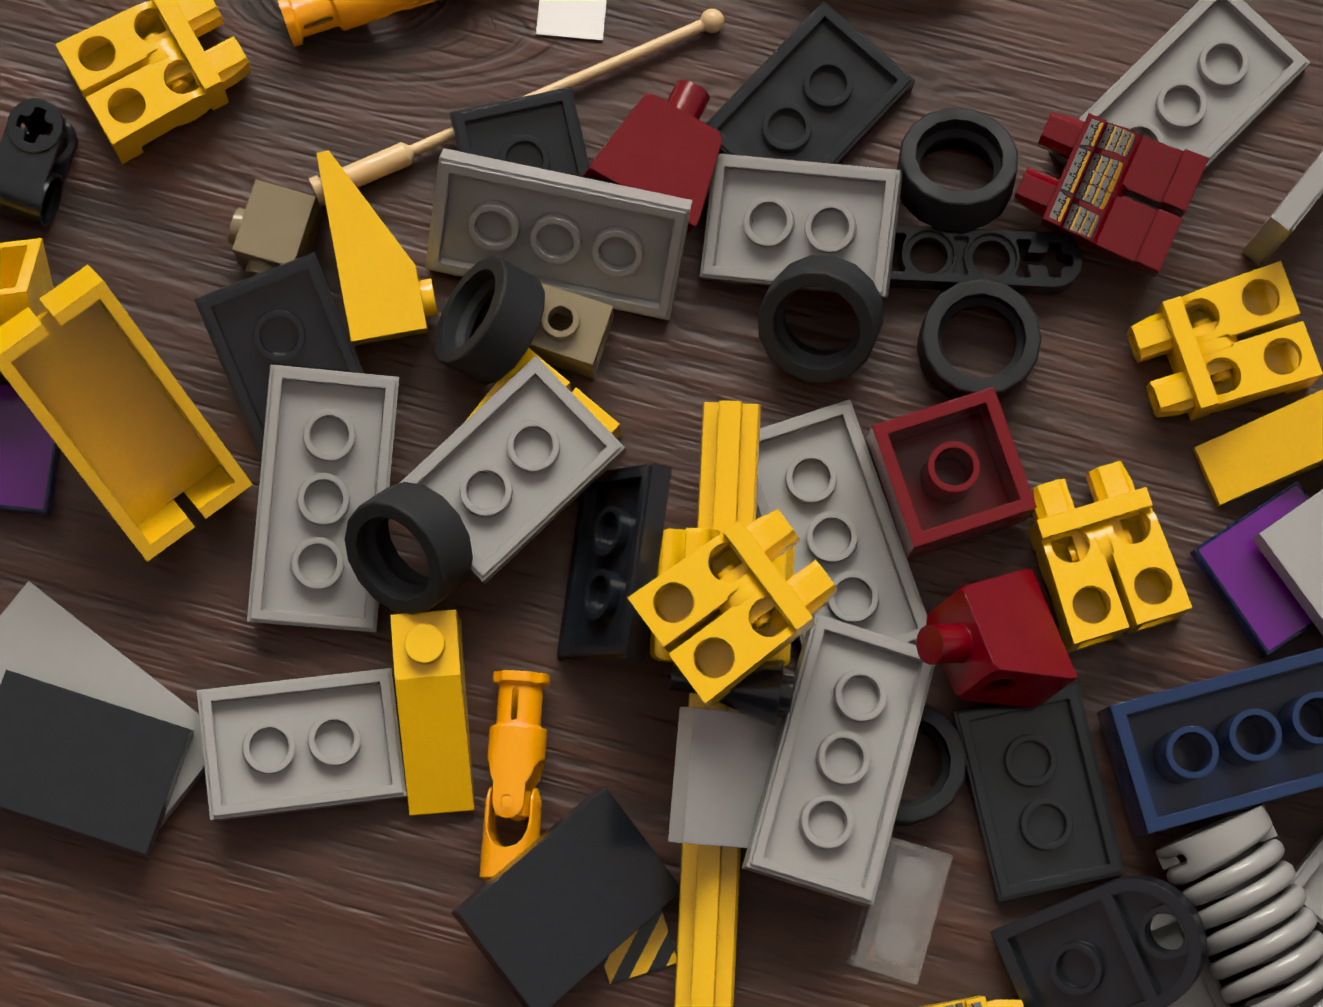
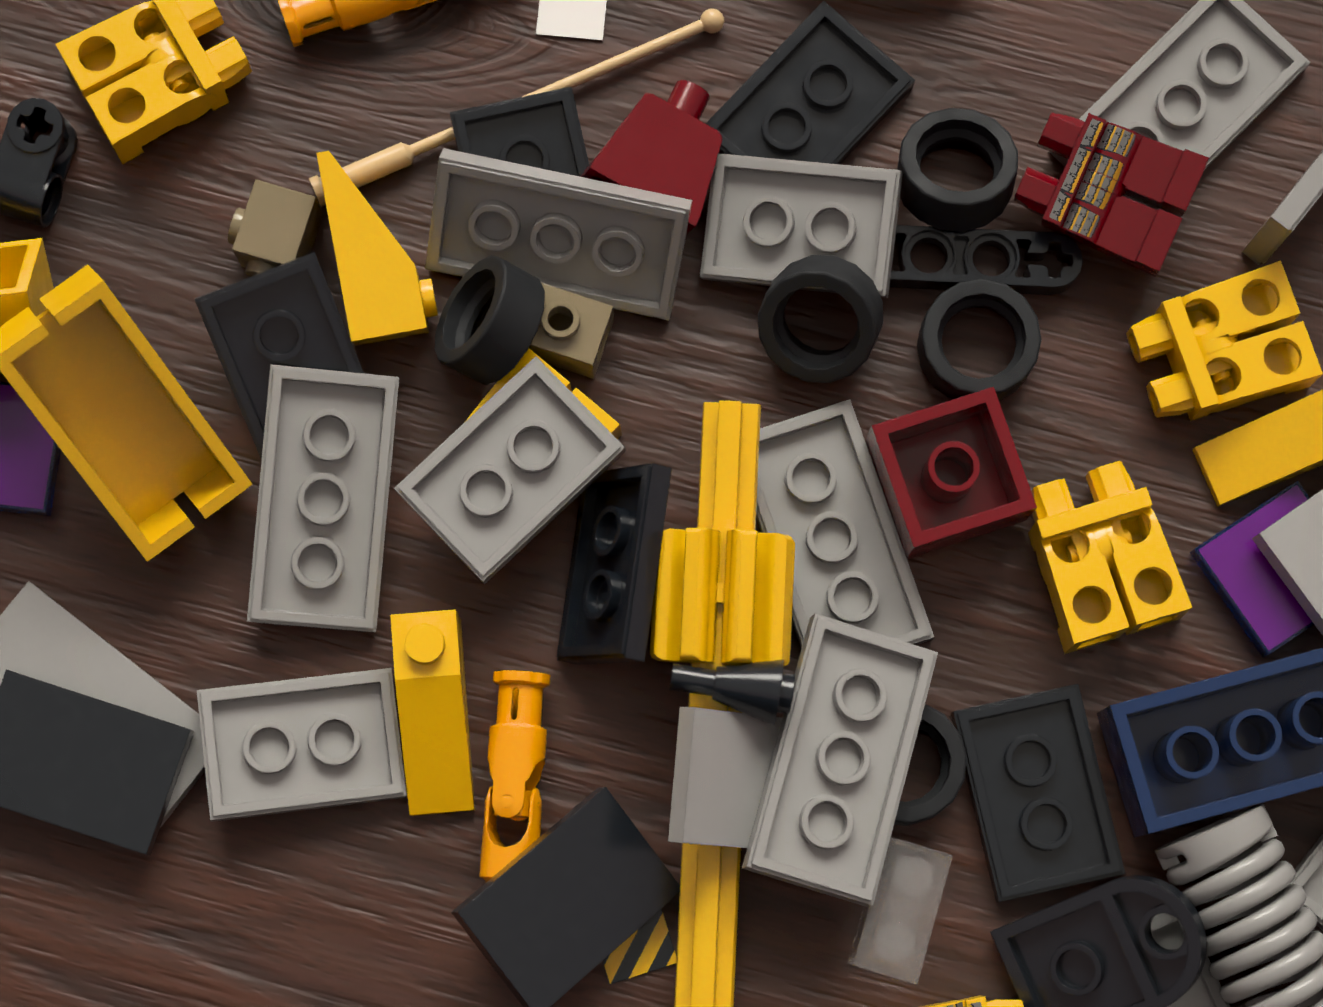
(432, 524): black tyre -> none
(755, 604): yellow hips -> none
(998, 642): dark red torso -> none

